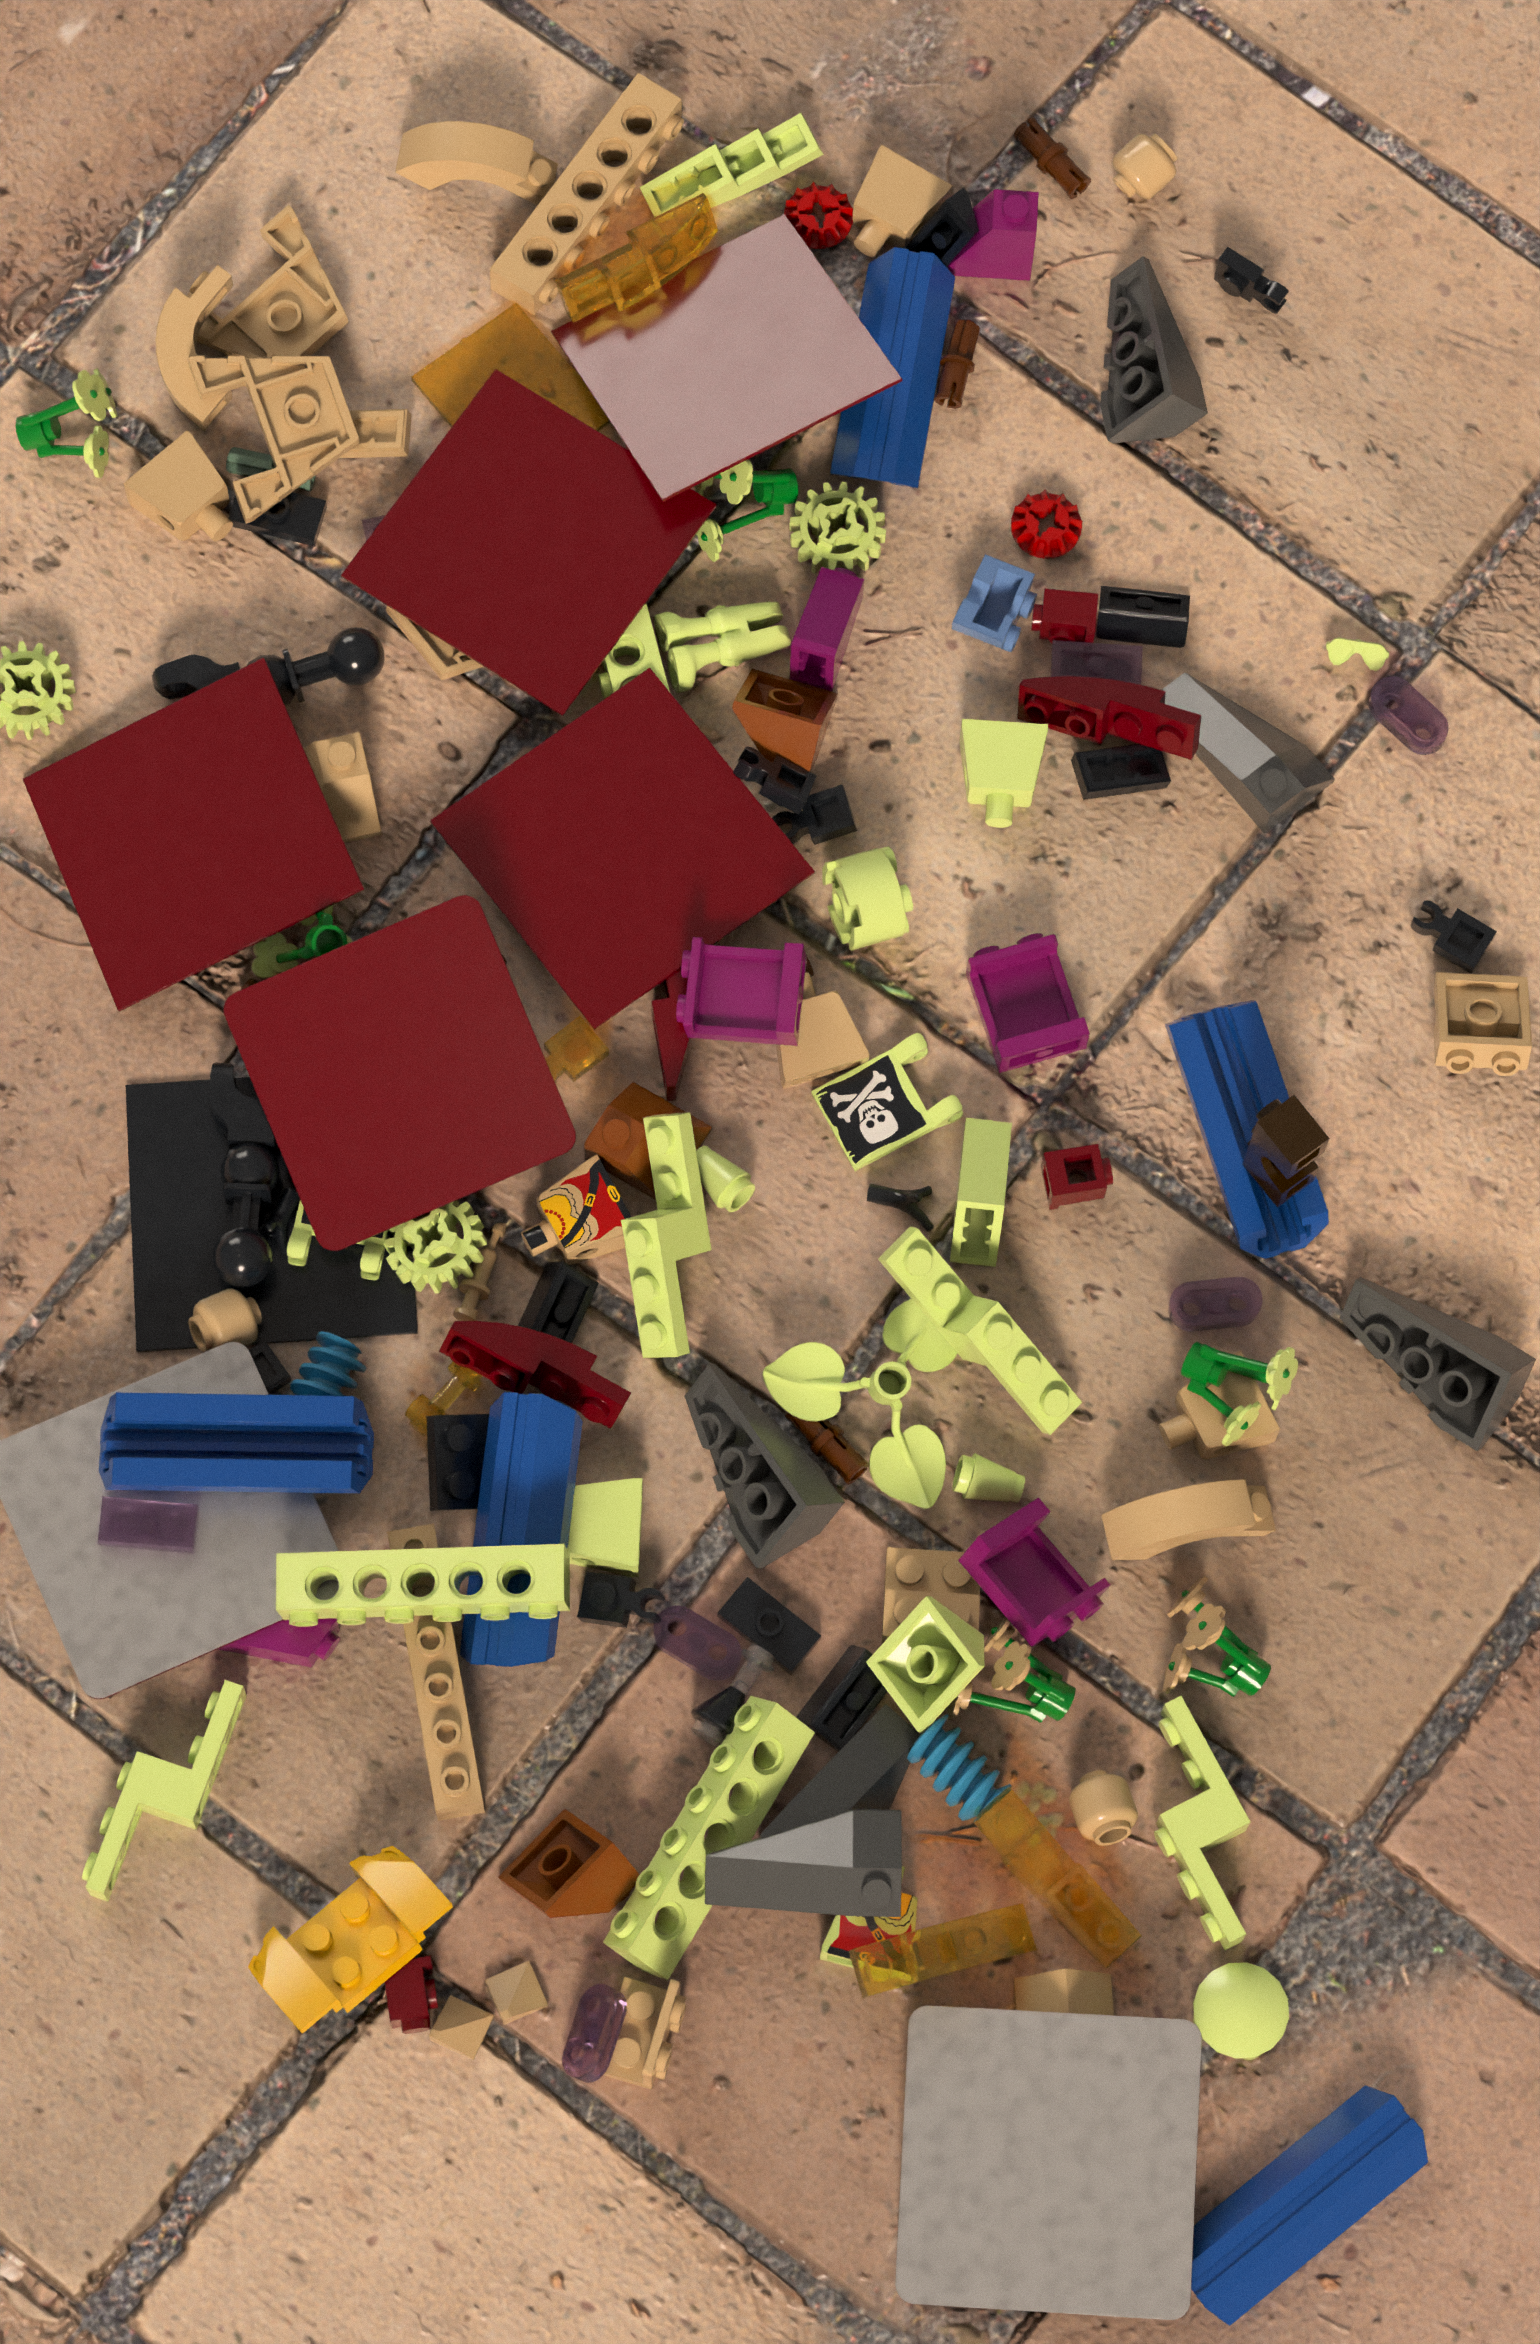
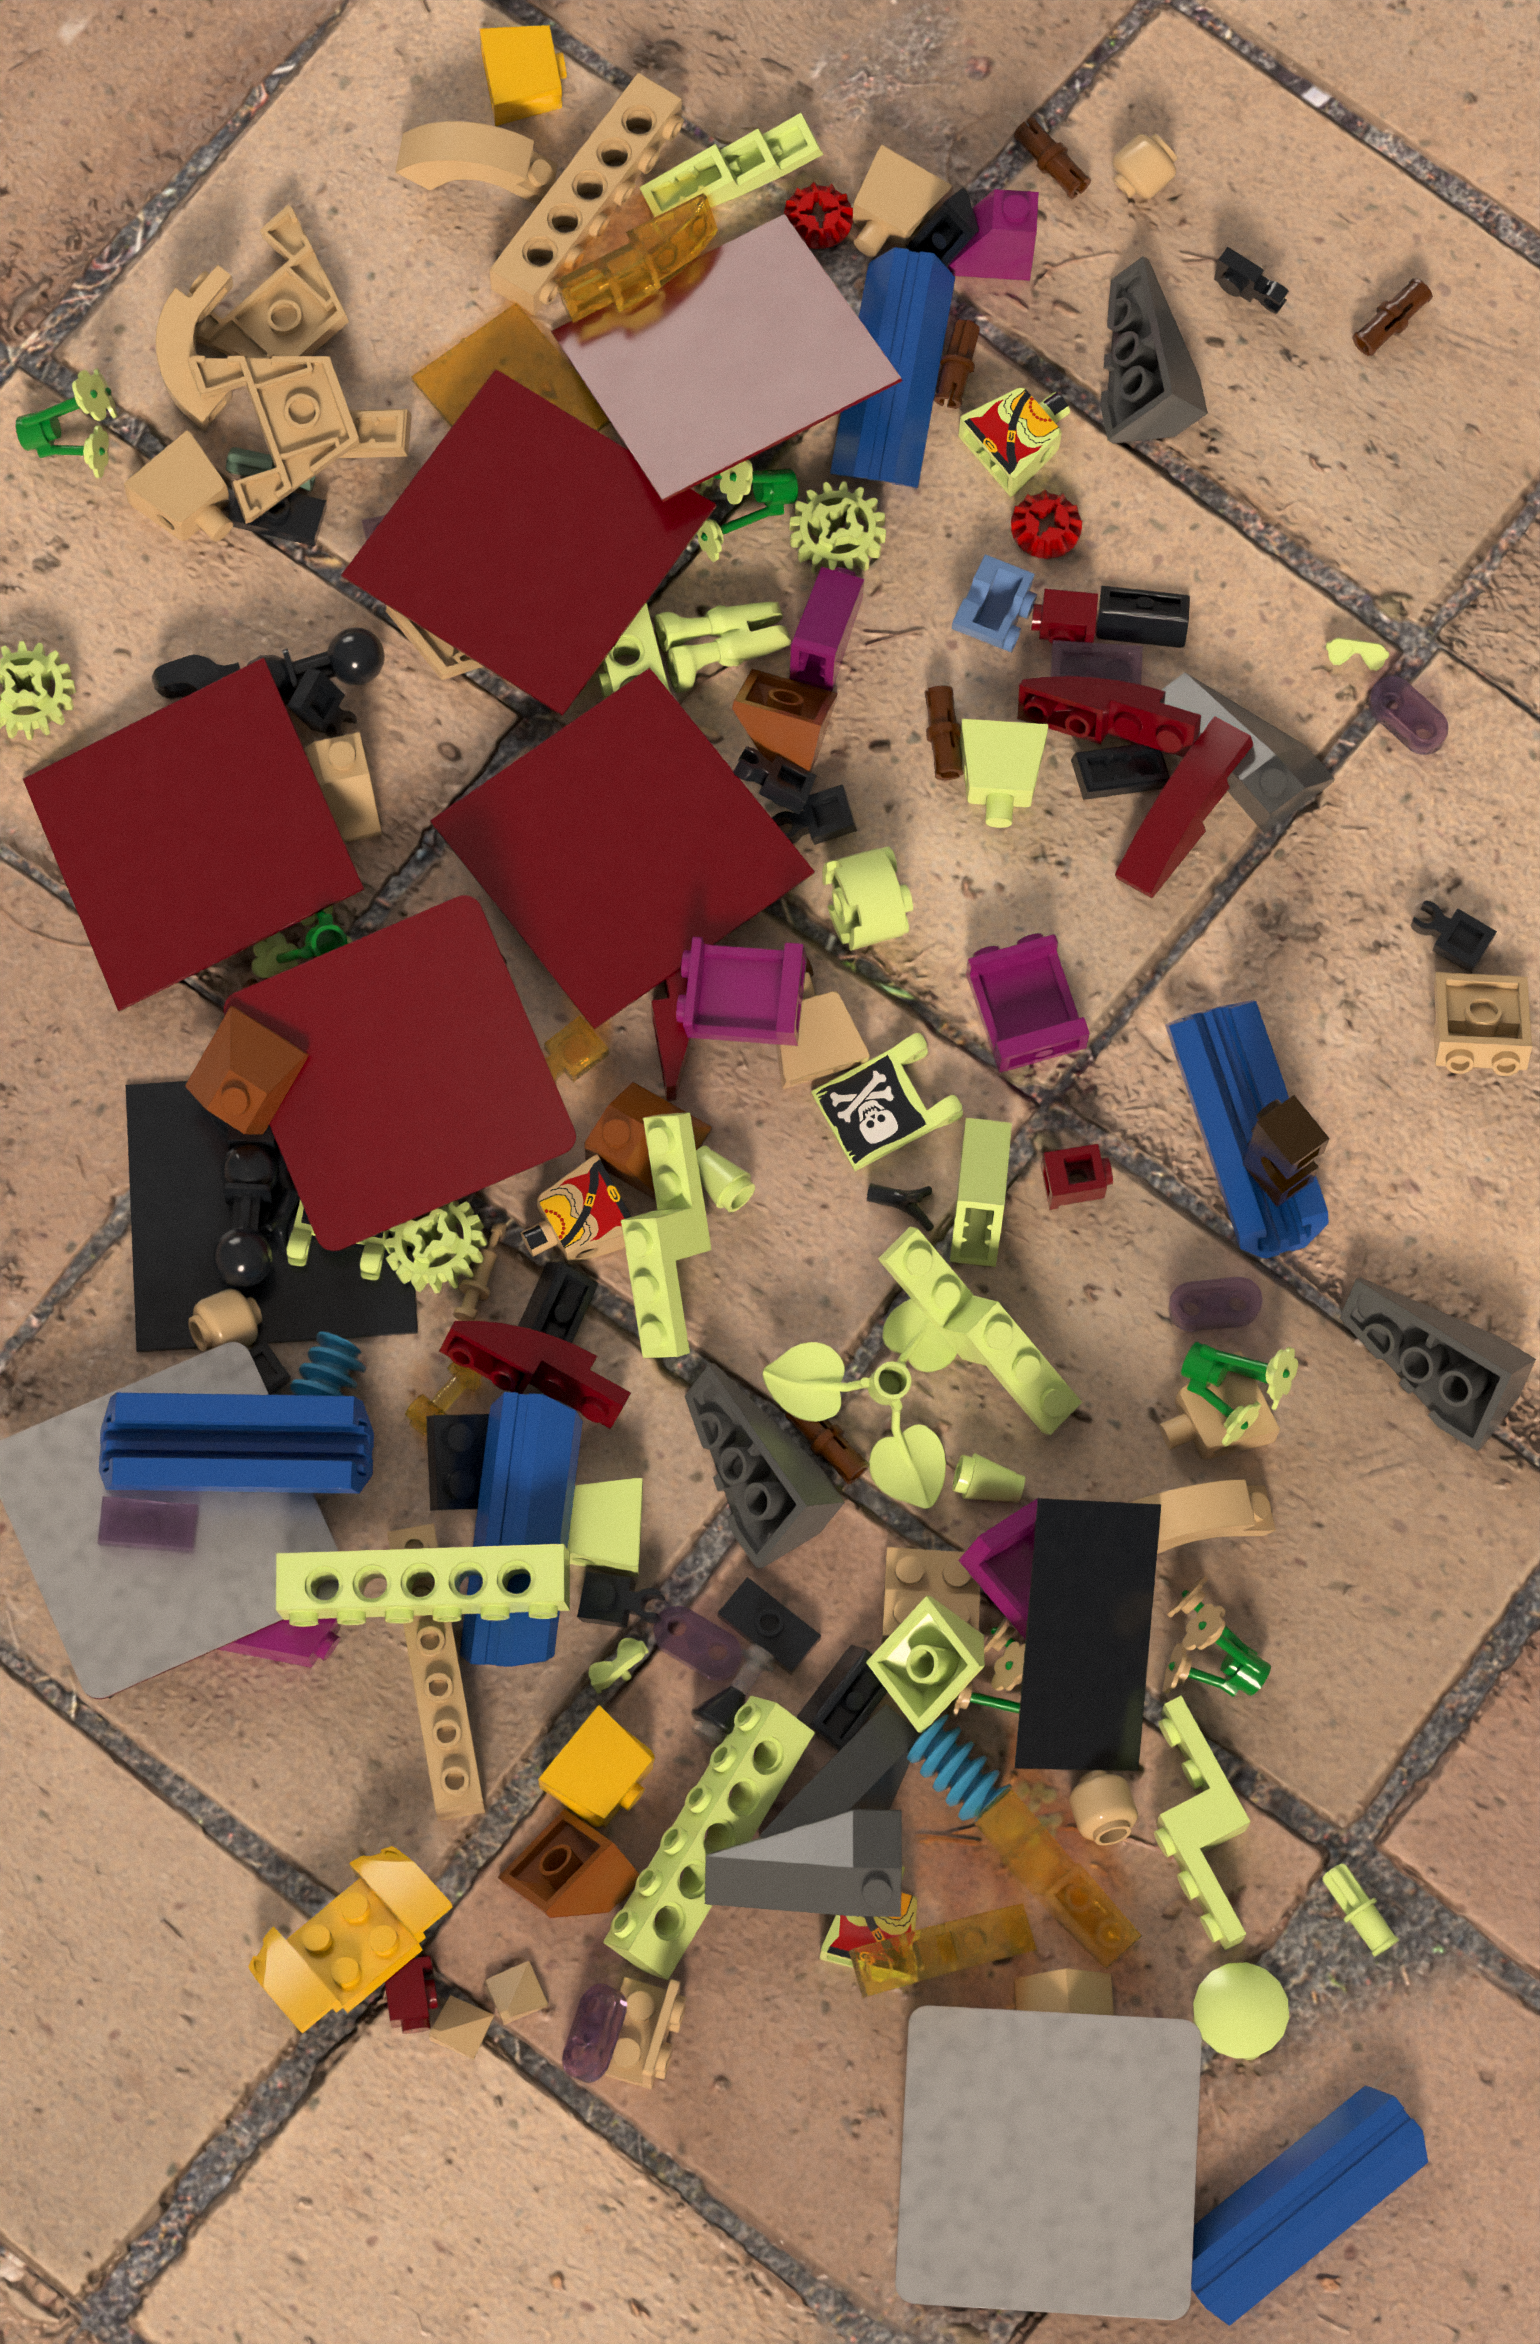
(164, 1790): yellowish green bracket -> none
(245, 1072): none -> dark orange slope
(318, 704): none -> black plate
(521, 71): none -> yellow torso
(599, 1770): none -> yellow torso
(605, 1673): none -> yellowish green piece
(943, 732): none -> reddish brown pin
(1014, 435): none -> torso
(1087, 1635): none -> black piece
(1182, 806): none -> dark red slope
(1359, 1909): none -> yellowish green axle
(1392, 317): none -> reddish brown pin

